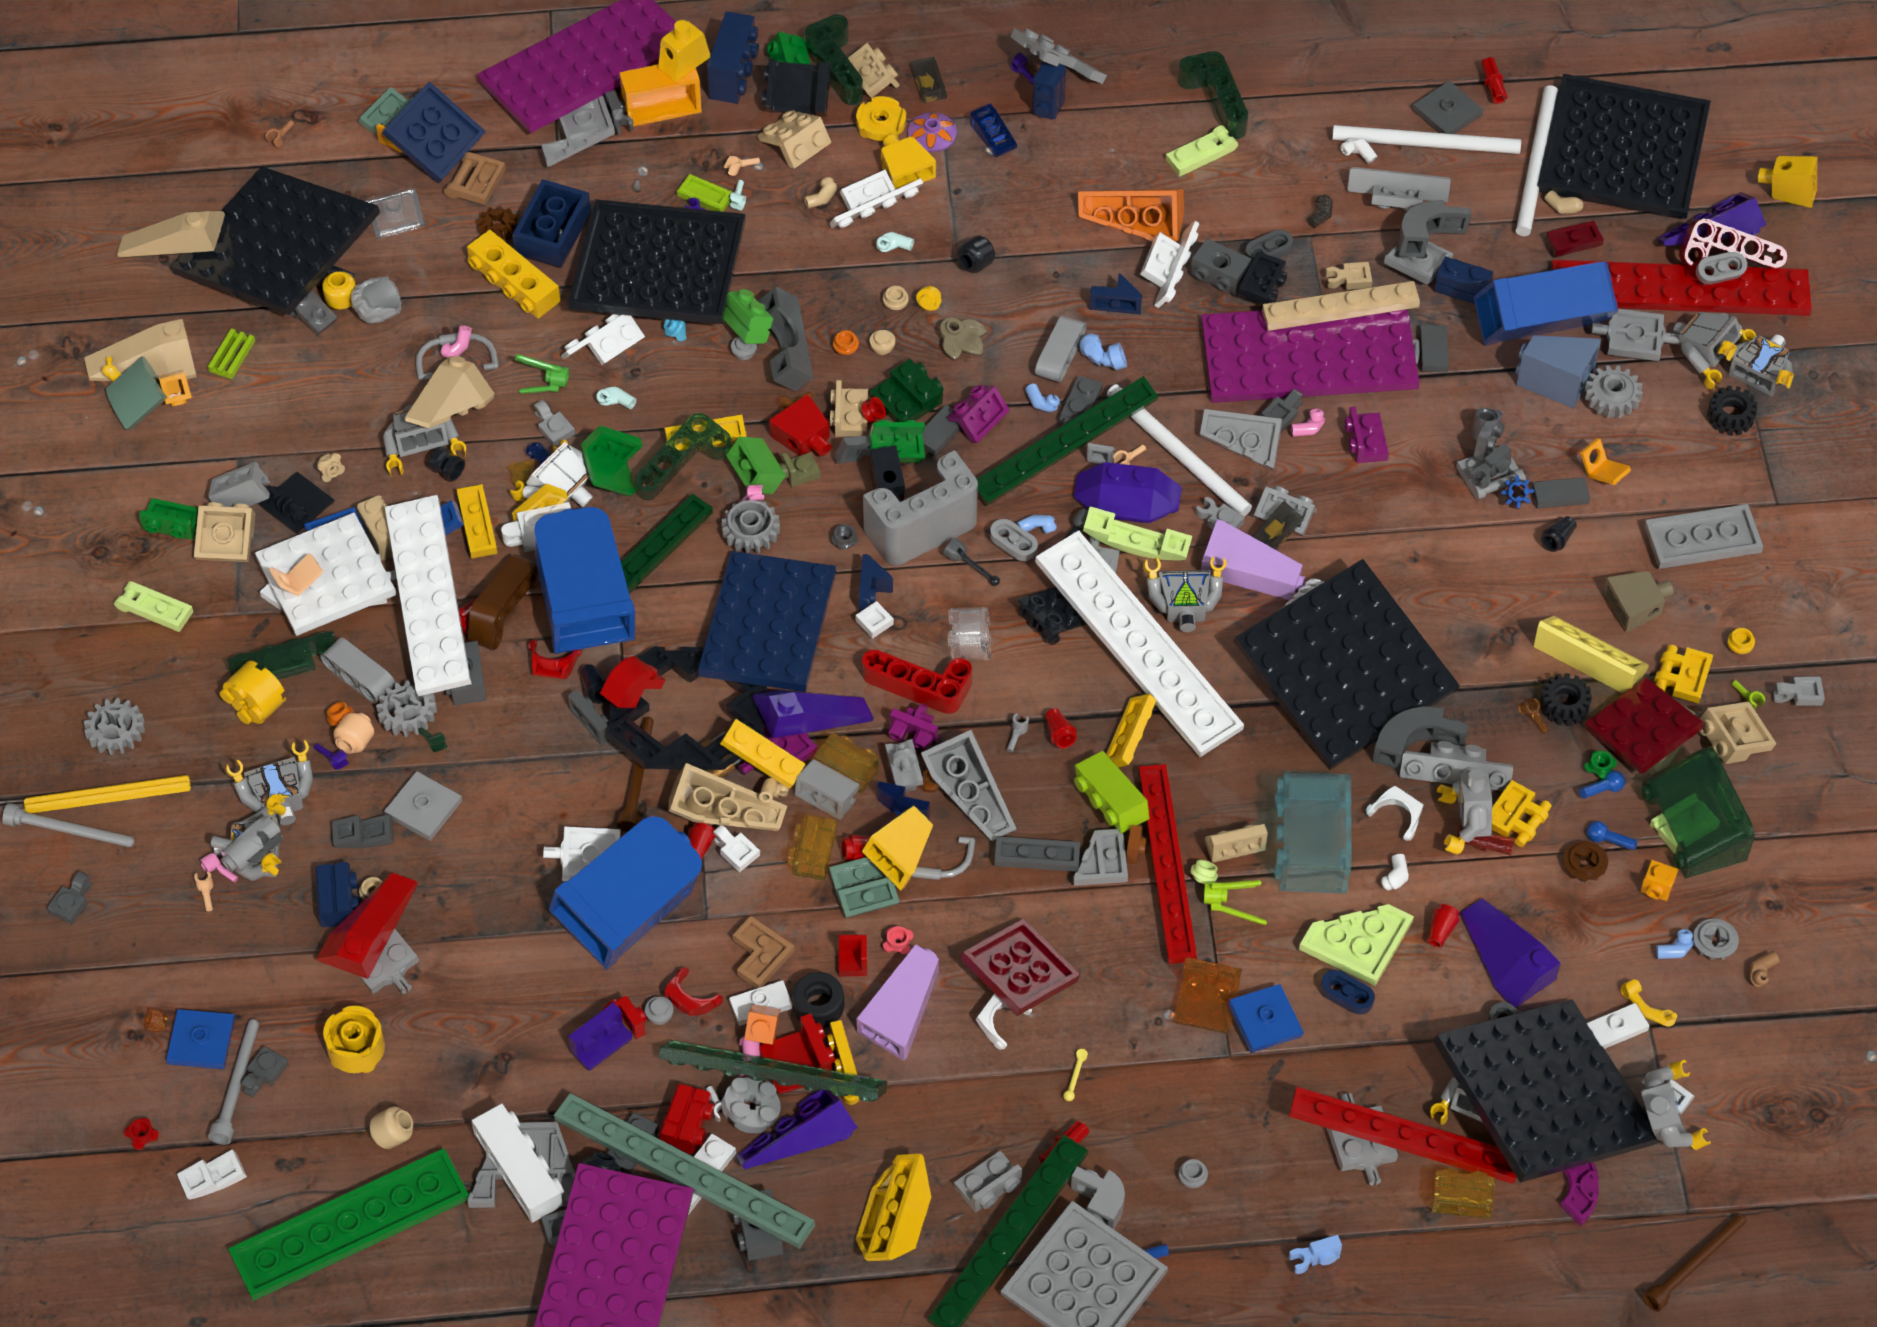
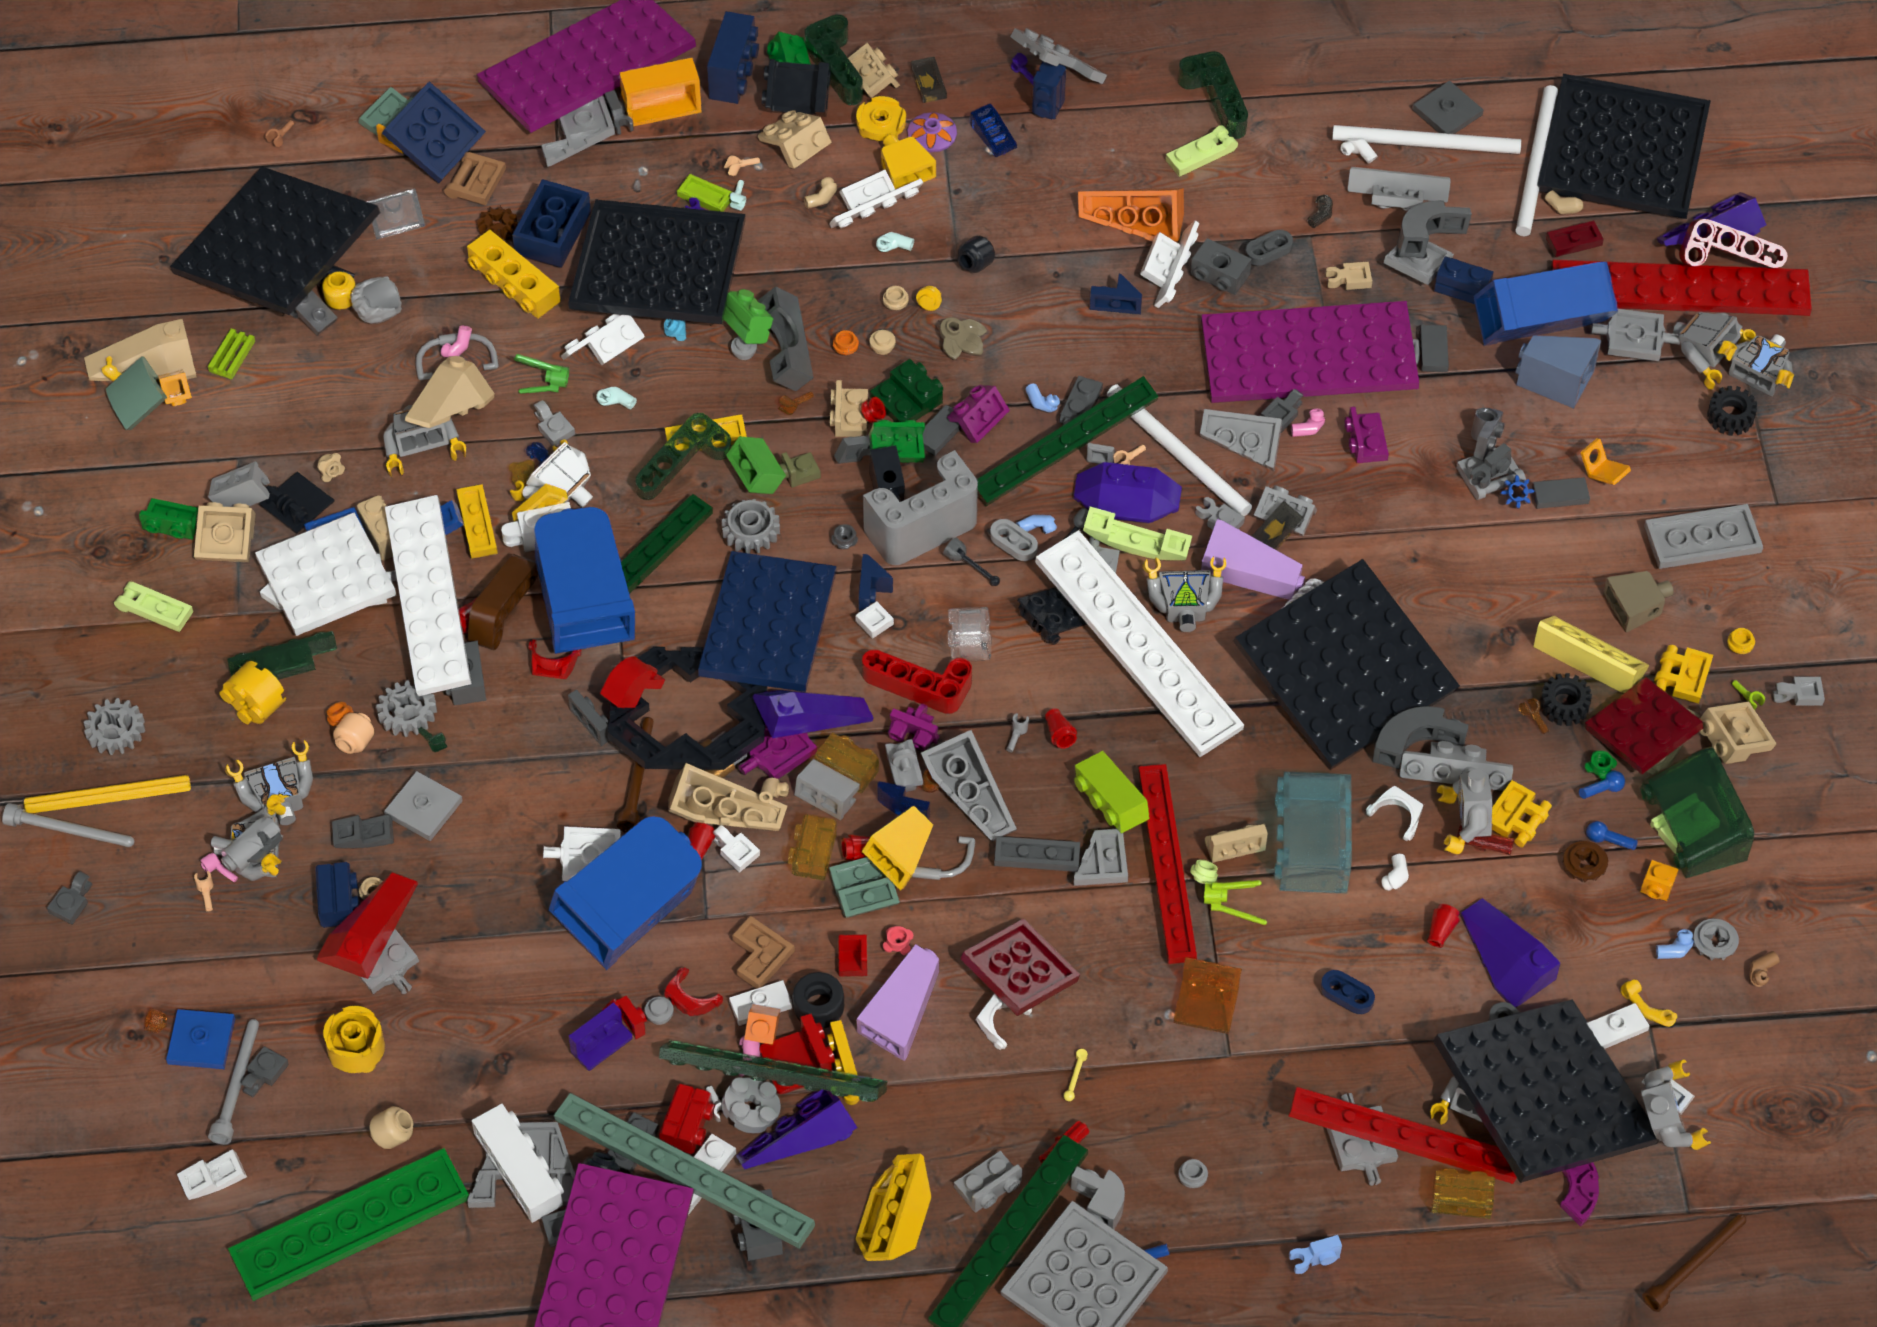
(137, 1127): red plate -> none
(179, 234): tan wedge -> none
(299, 577): light nougat bracket -> none
(337, 760): dark purple hand -> none
(357, 670): light grey beam -> none
(447, 464): black wheel -> none
(593, 683): black cone -> none
(607, 457): green bracket -> none
(682, 50): yellow torso -> none
(754, 492): bright pink hand -> none
(762, 753): yellow plate -> none
(801, 428): red torso -> none
(1060, 348): light grey beam -> none
(1092, 348): light blue arm -> none
(1130, 729): yellow plate -> none
(1136, 844): dark orange plate -> none
(1263, 279): black bracket -> none
(1265, 1018): blue plate -> none
(1341, 305): tan plate -> none
(1359, 941): yellowish green plate -> none
(1494, 80): red axle -> none
(1557, 535): black cone -> none
(1613, 392): light grey gear -> none
(1719, 267): light grey plate -> none
(1792, 179): yellow torso -> none

